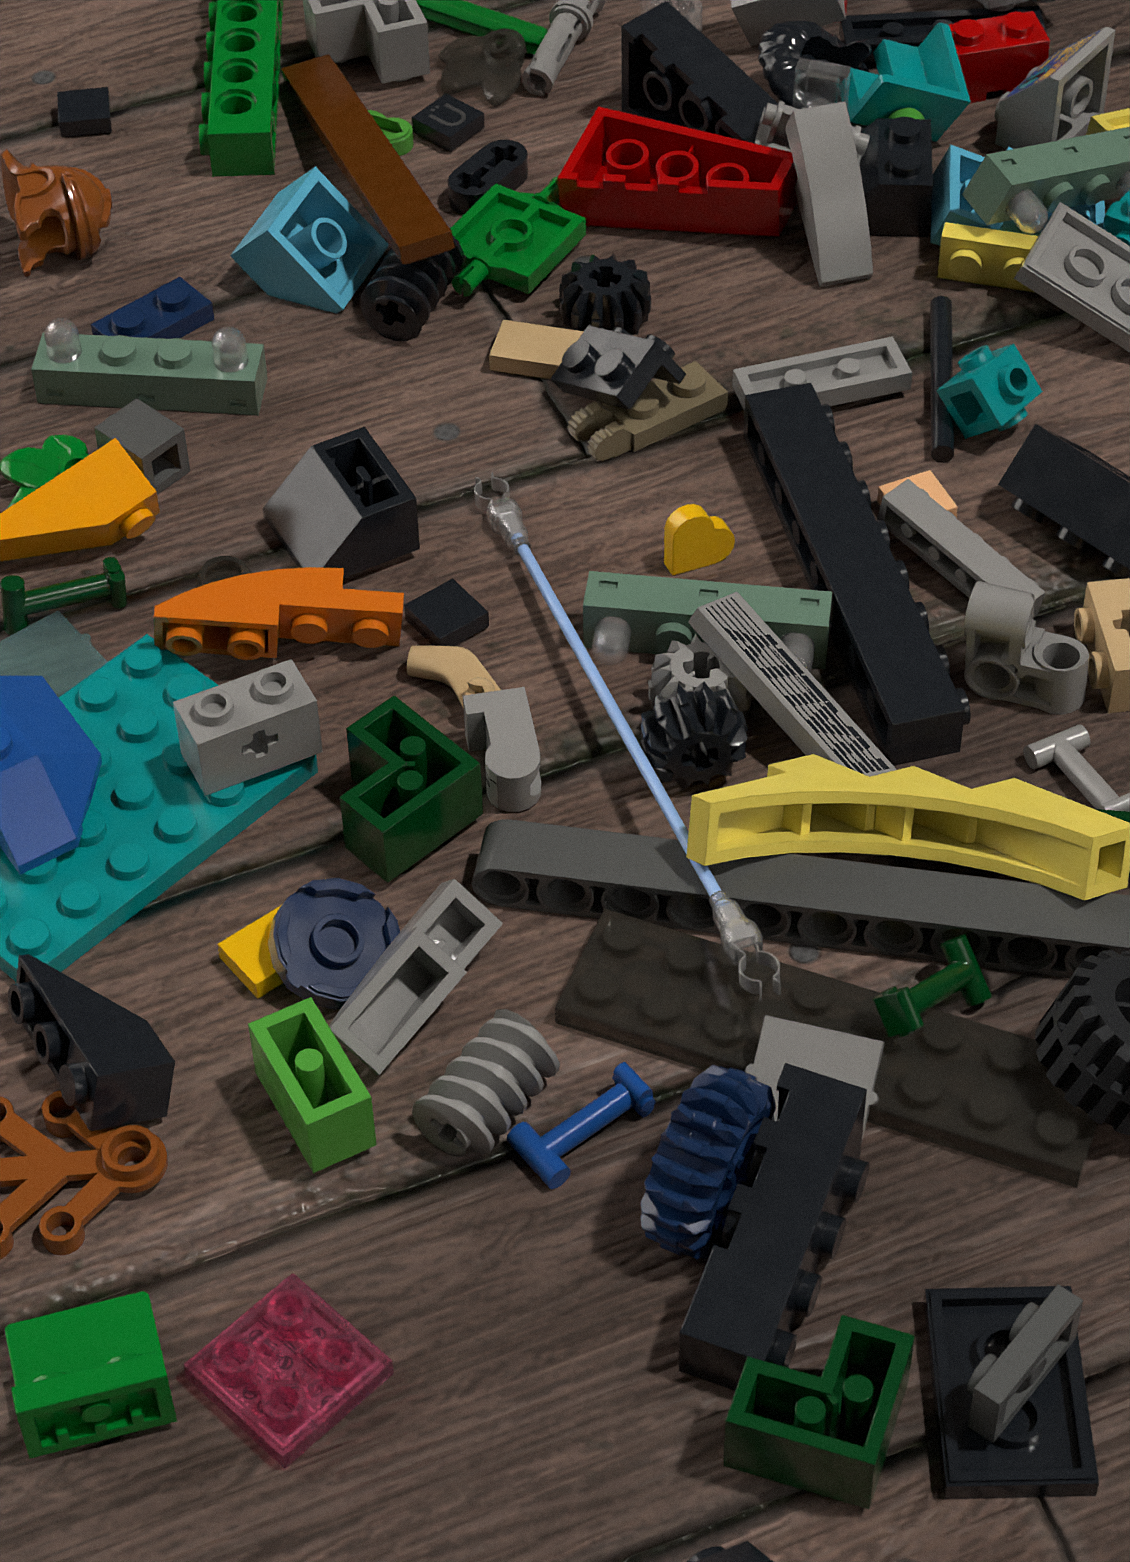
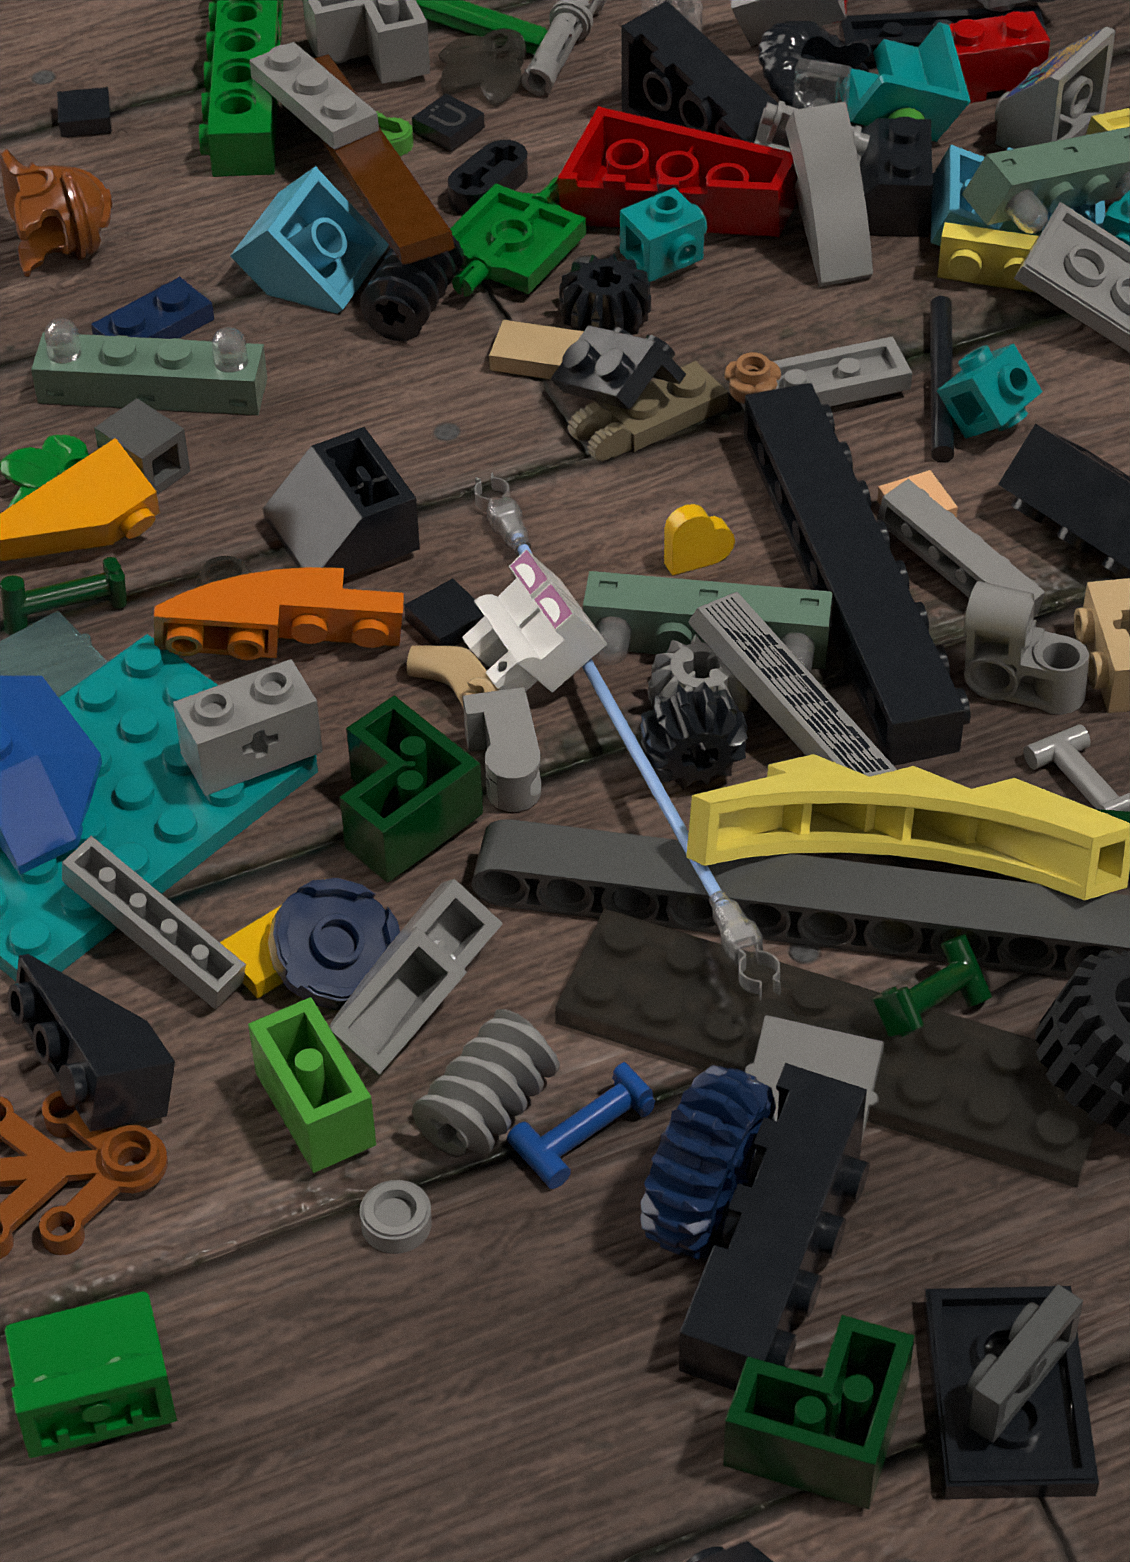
(153, 922): none -> light grey piece
(288, 1370): clear pink tile -> none
(314, 95): none -> light grey plate
(395, 1216): none -> light grey tile
(538, 627): none -> white hips
(662, 233): none -> teal brick
(751, 375): none -> medium nougat plate

